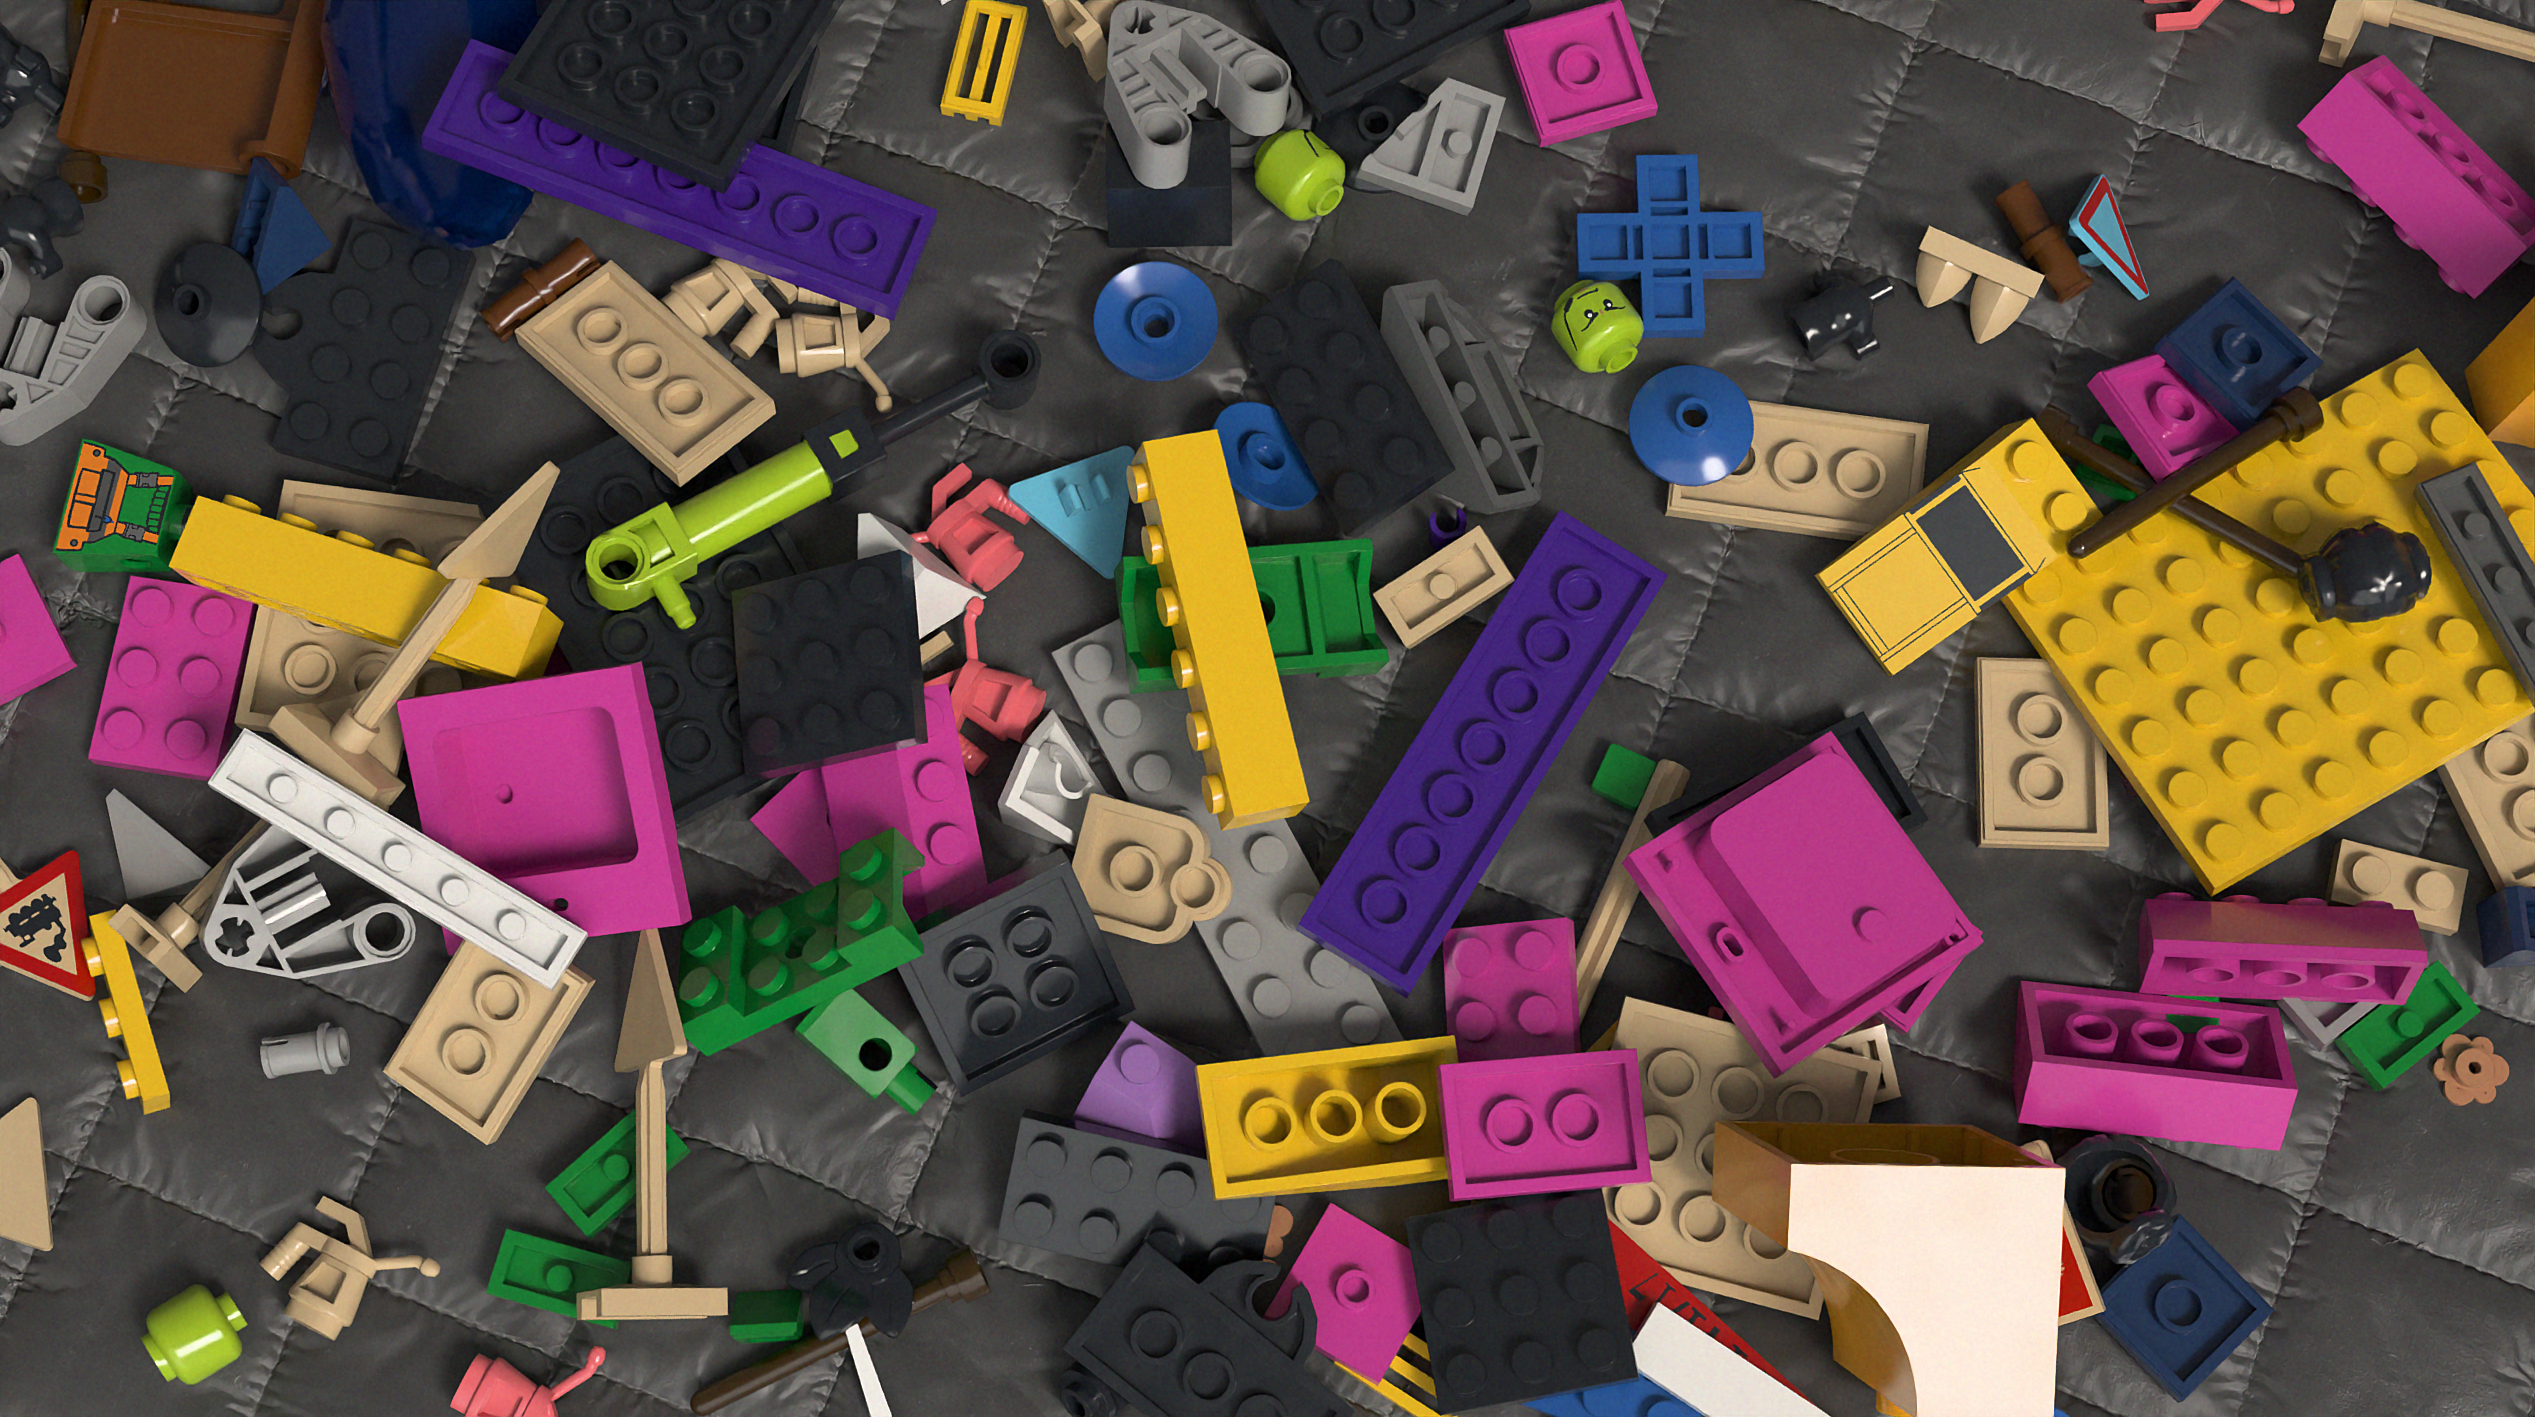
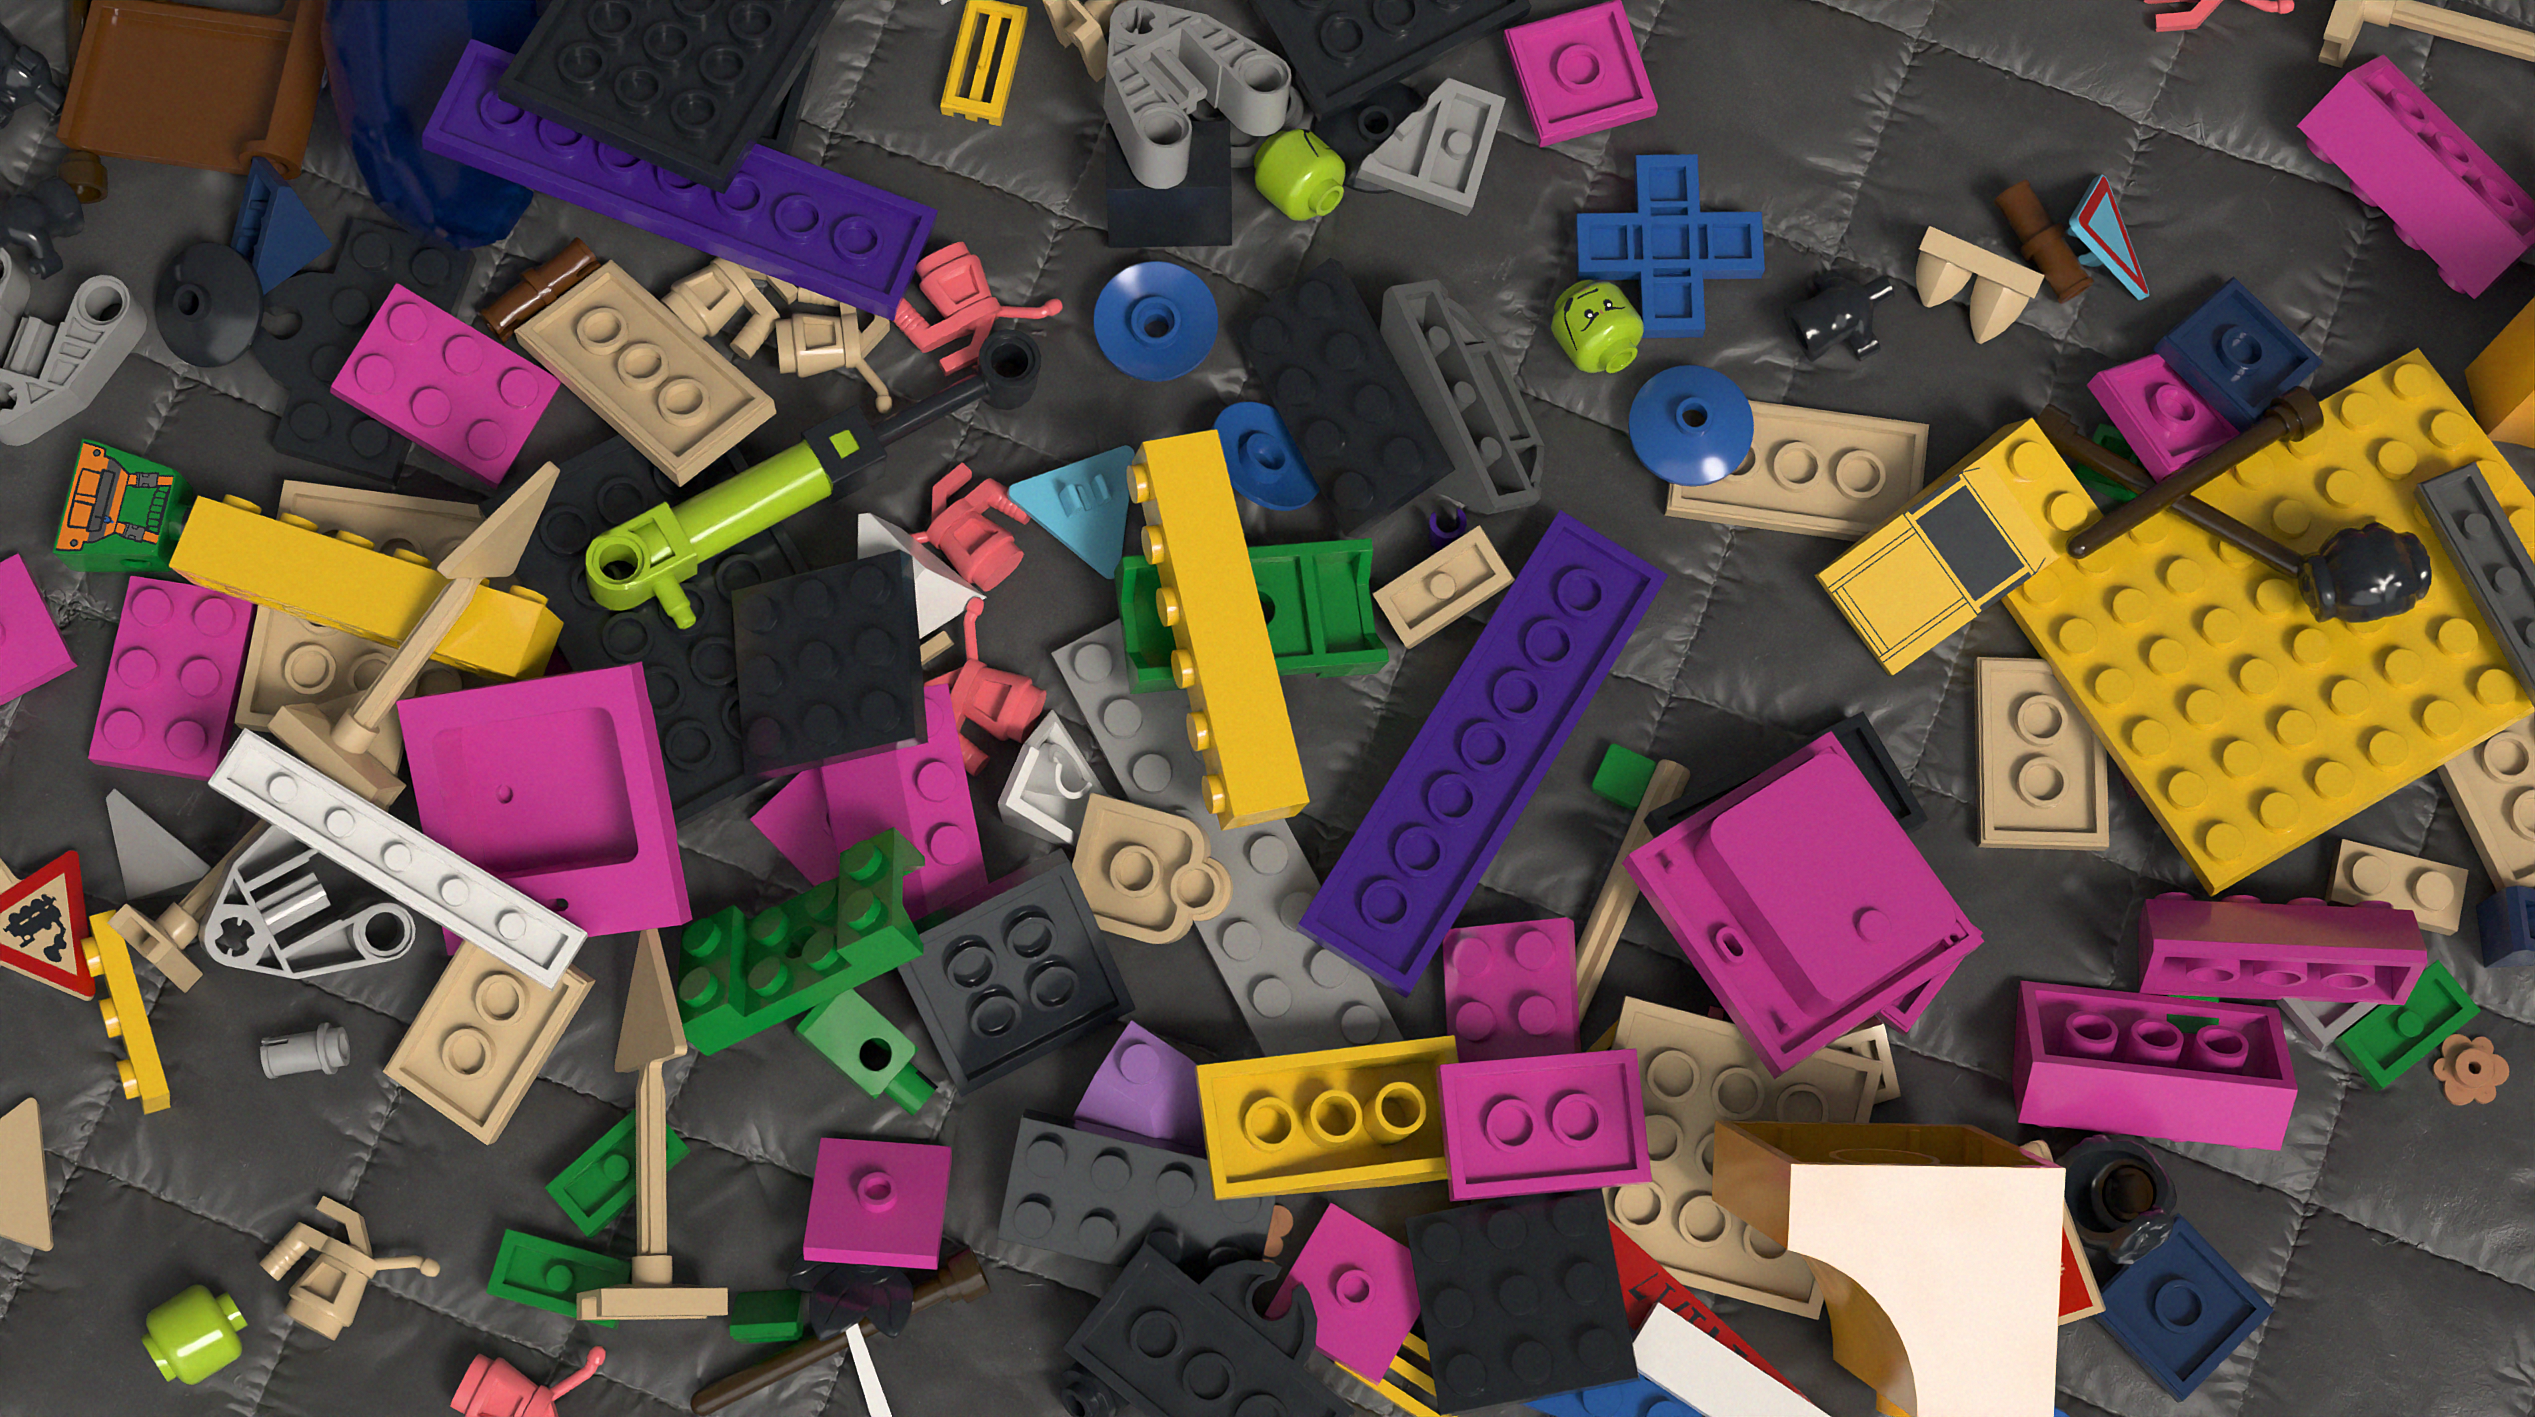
(445, 386): none -> dark pink plate
(878, 1203): none -> dark pink plate
(962, 295): none -> coral piece

